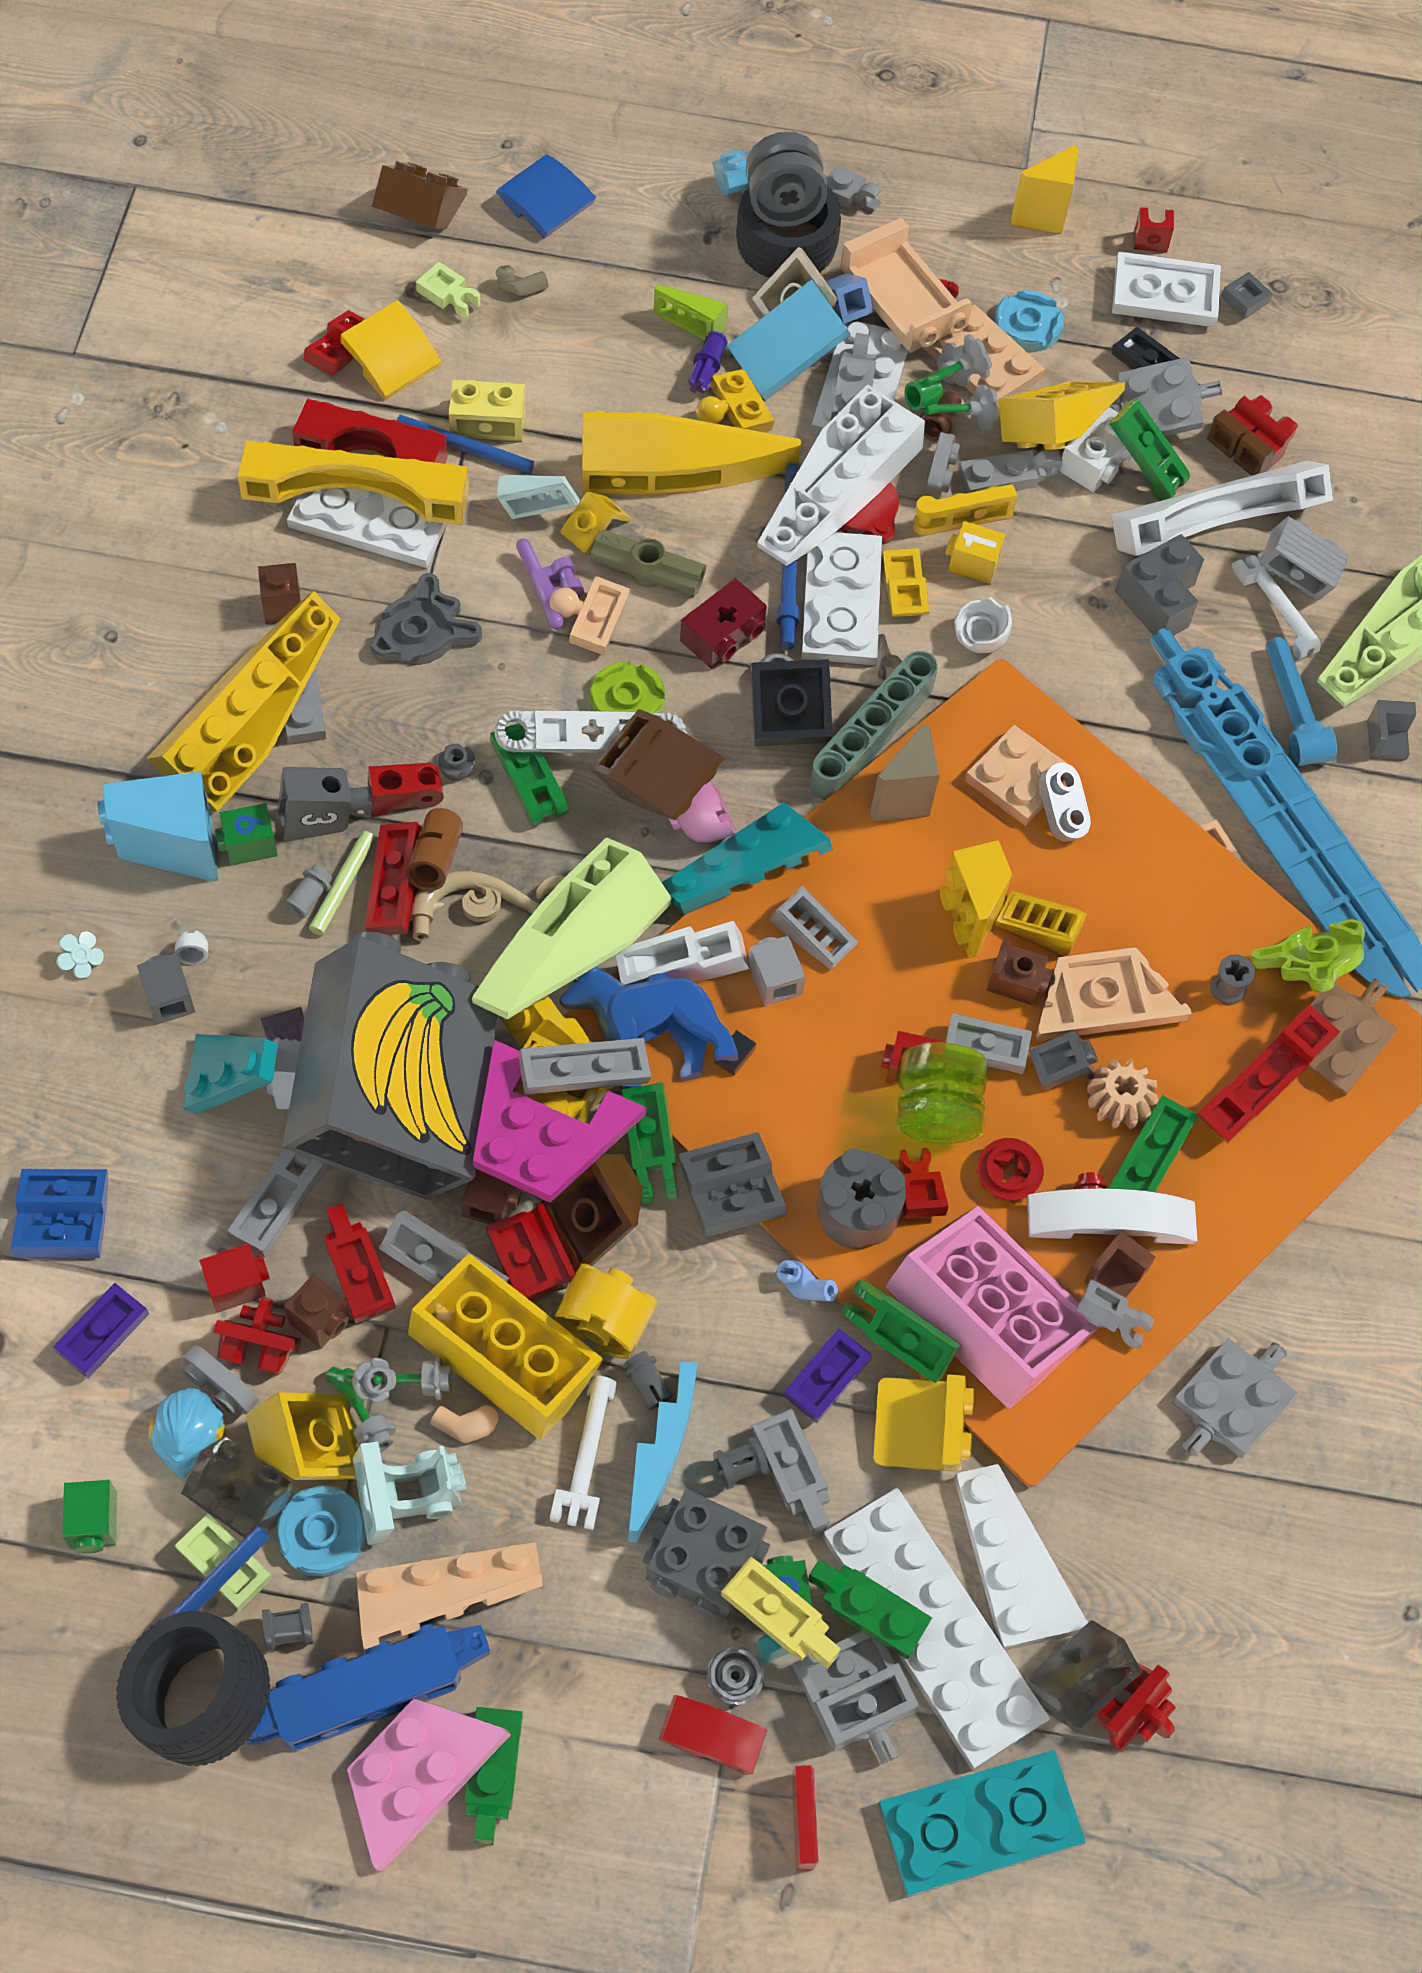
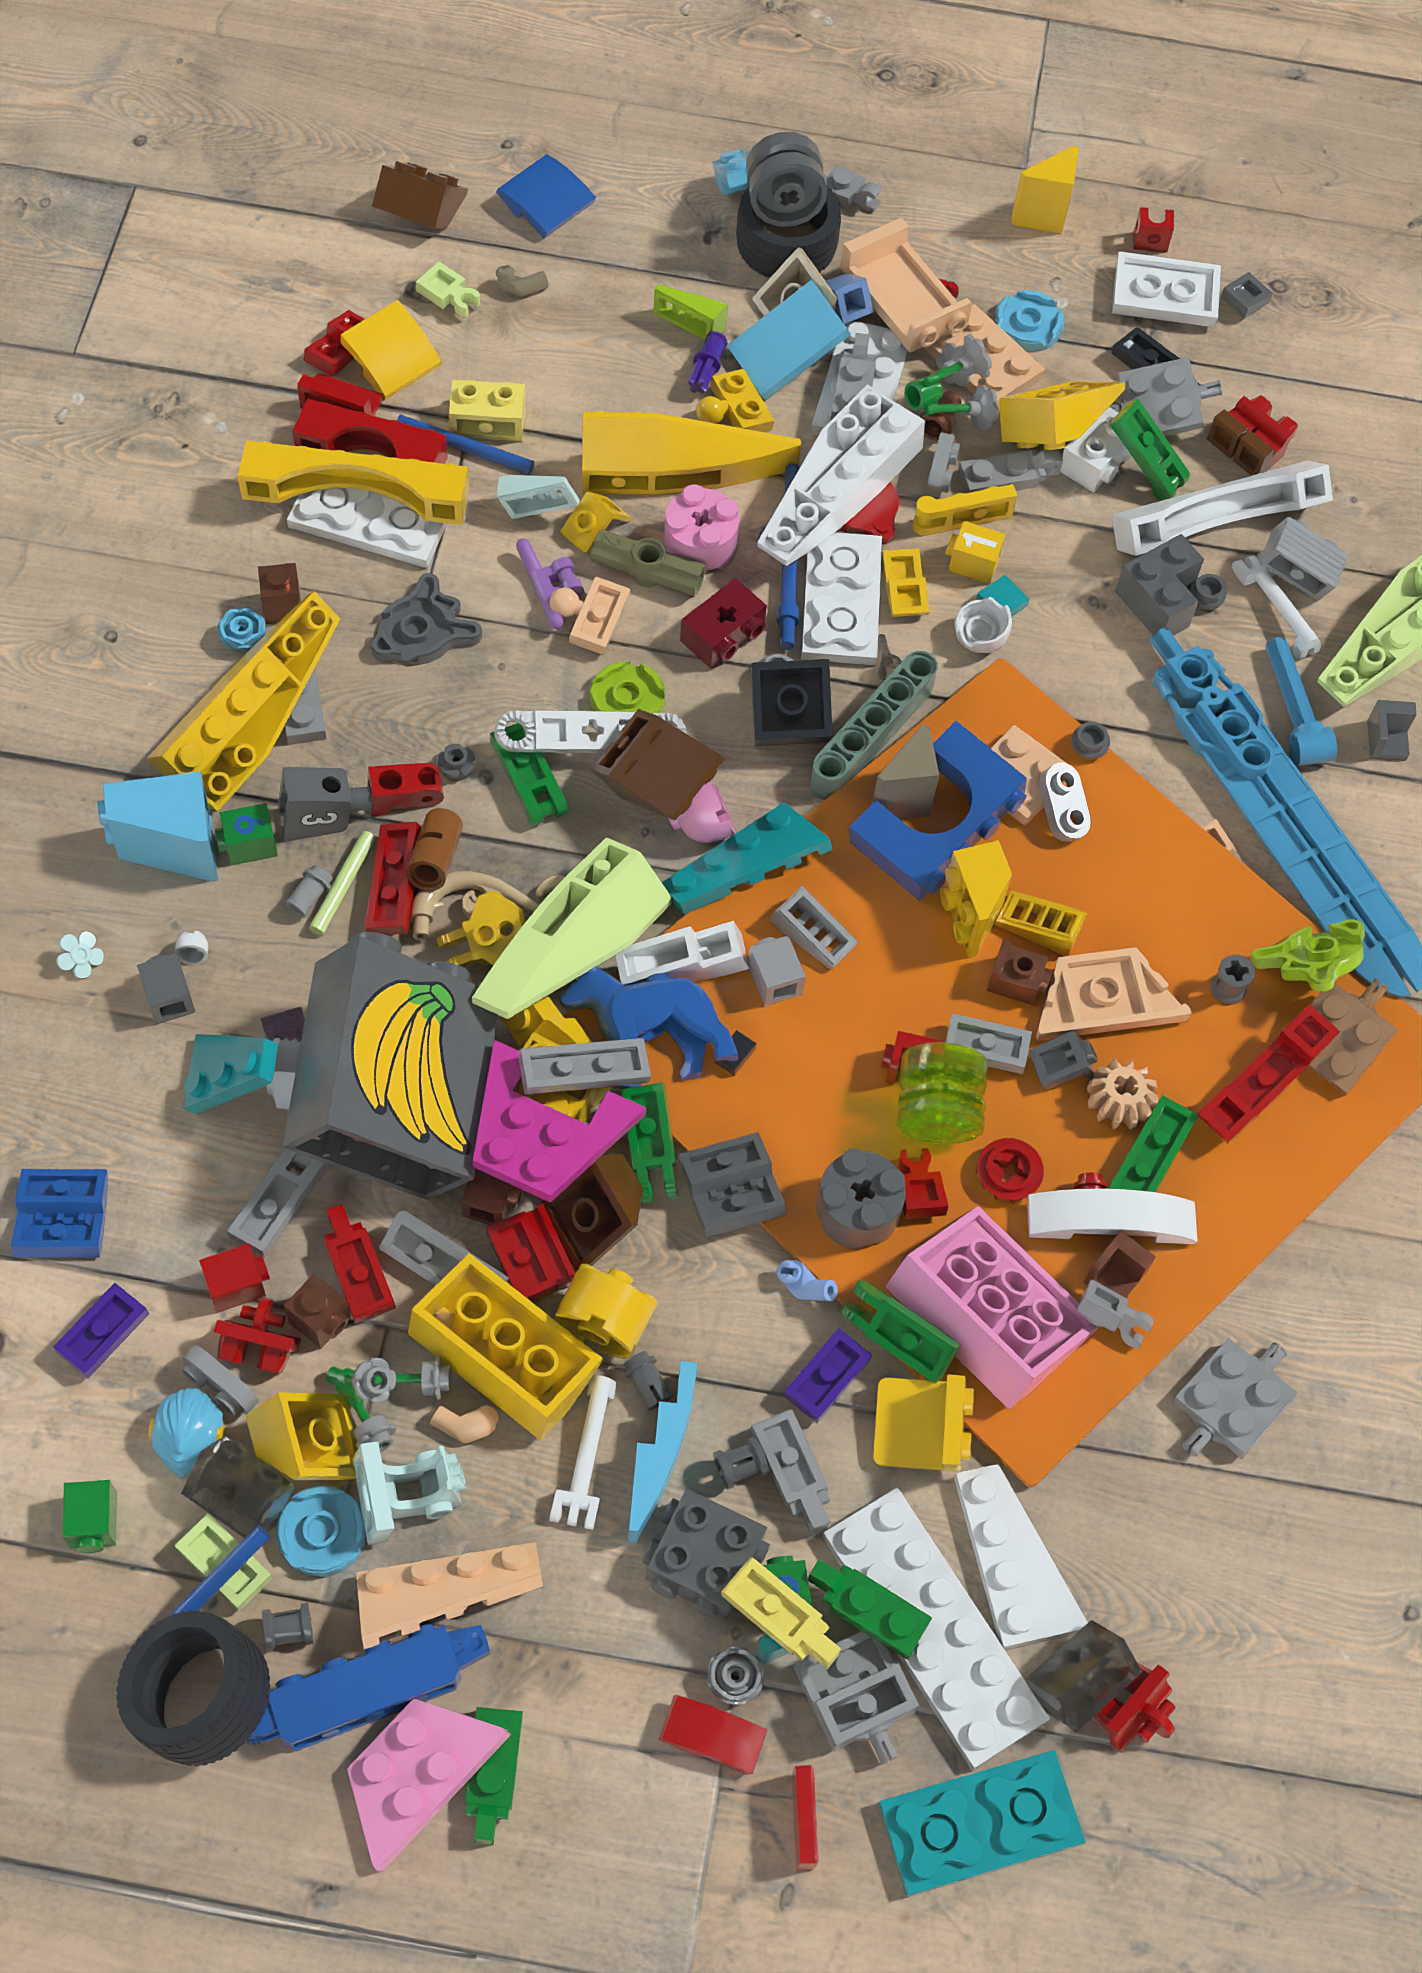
(237, 620): none -> medium azure plate
(339, 393): none -> red panel
(485, 930): none -> yellow hinge
(702, 527): none -> bright pink brick
(920, 858): none -> blue arch
(1005, 593): none -> teal tile
(1090, 740): none -> dark grey plate
(1209, 591): none -> dark grey plate

